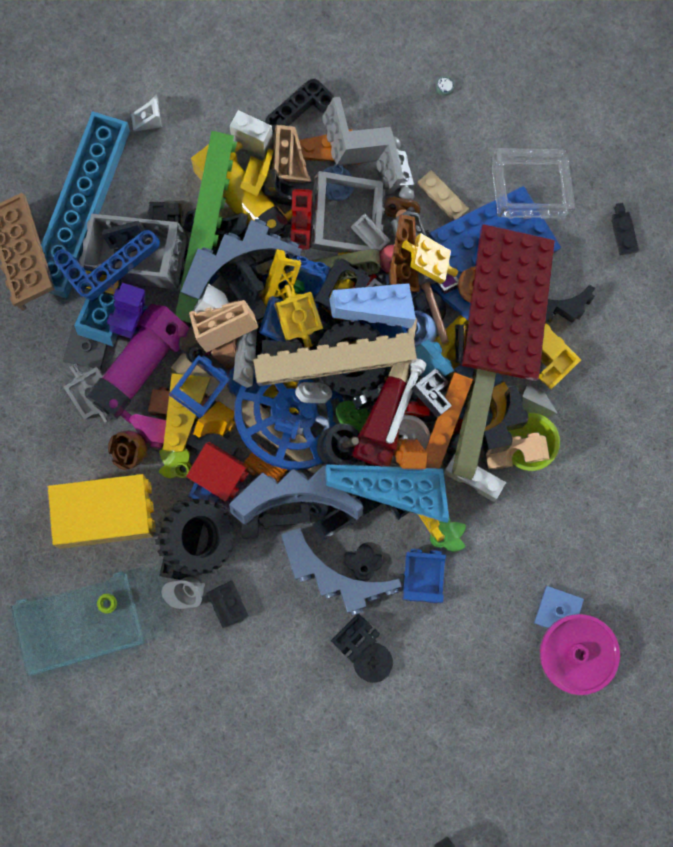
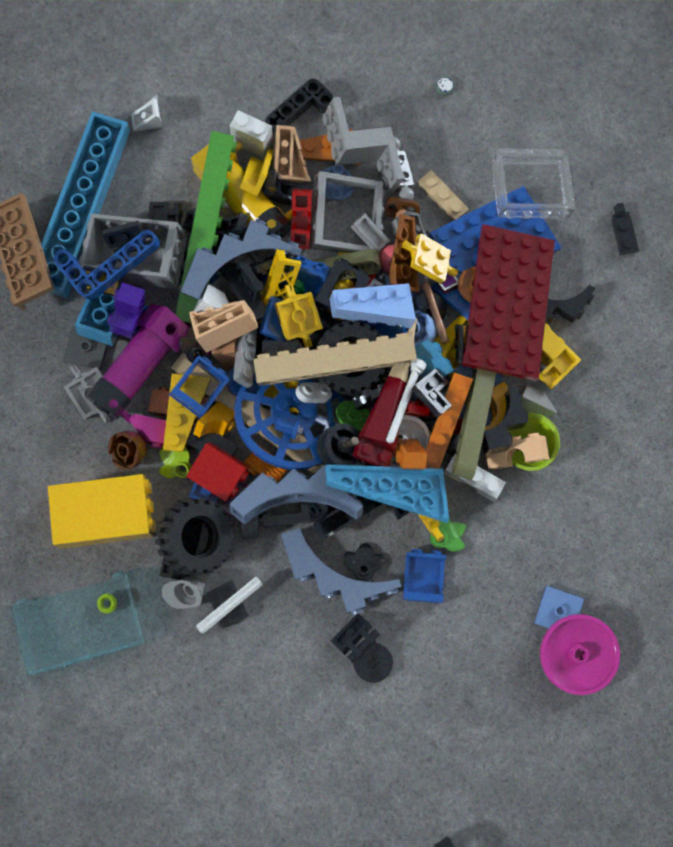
(229, 605): none -> white axle

